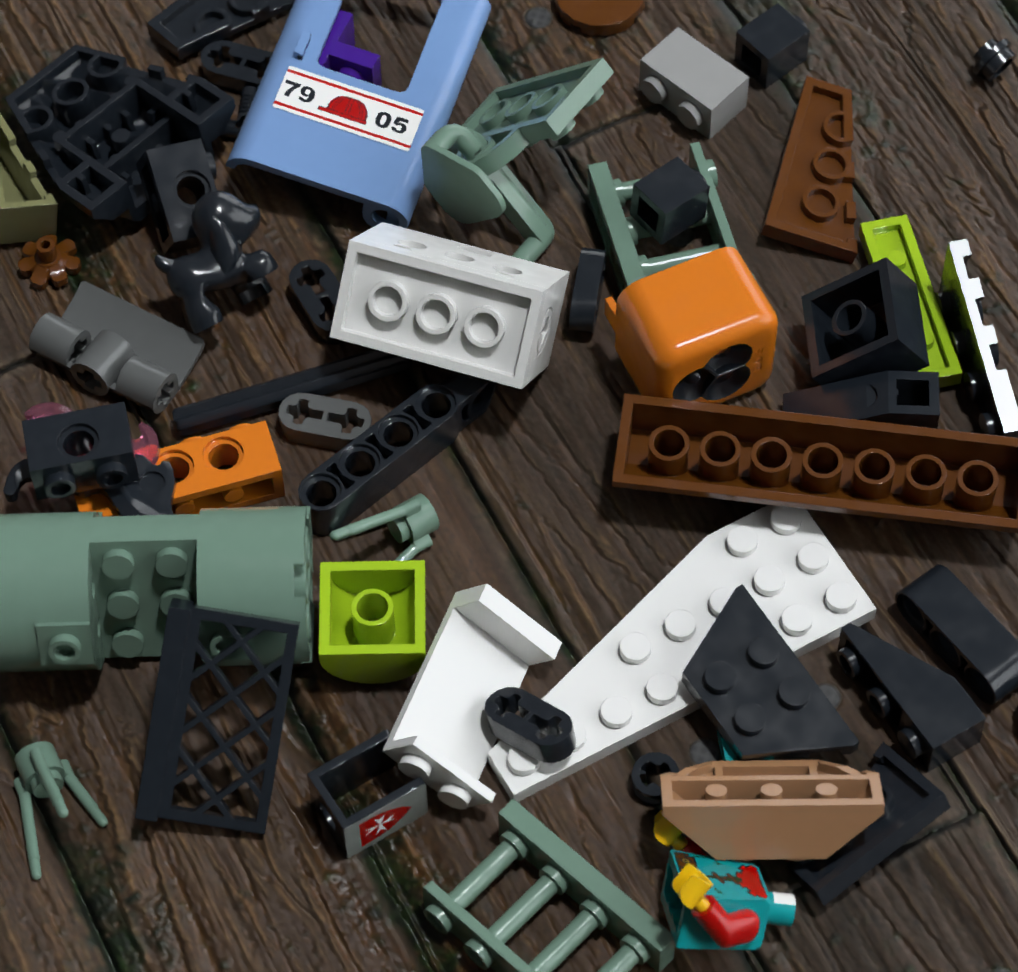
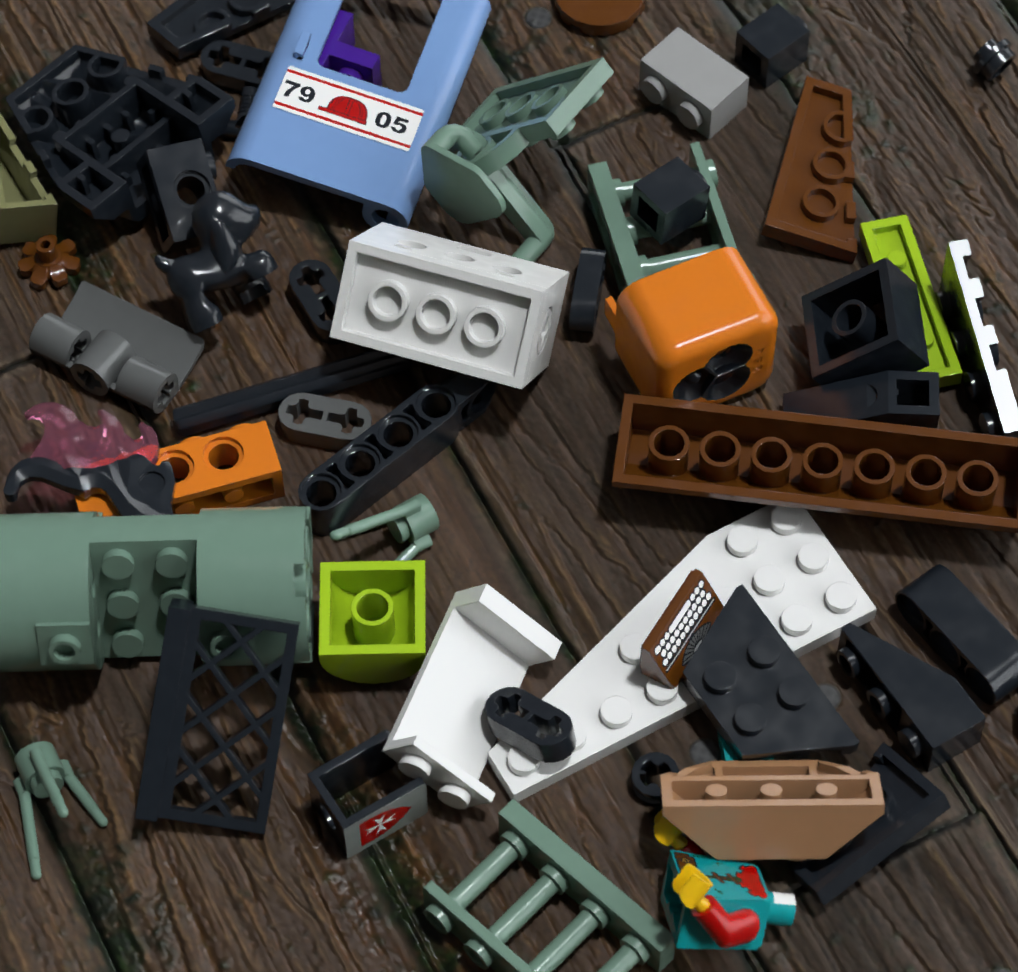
(58, 439): black brick -> none
(680, 630): none -> slope

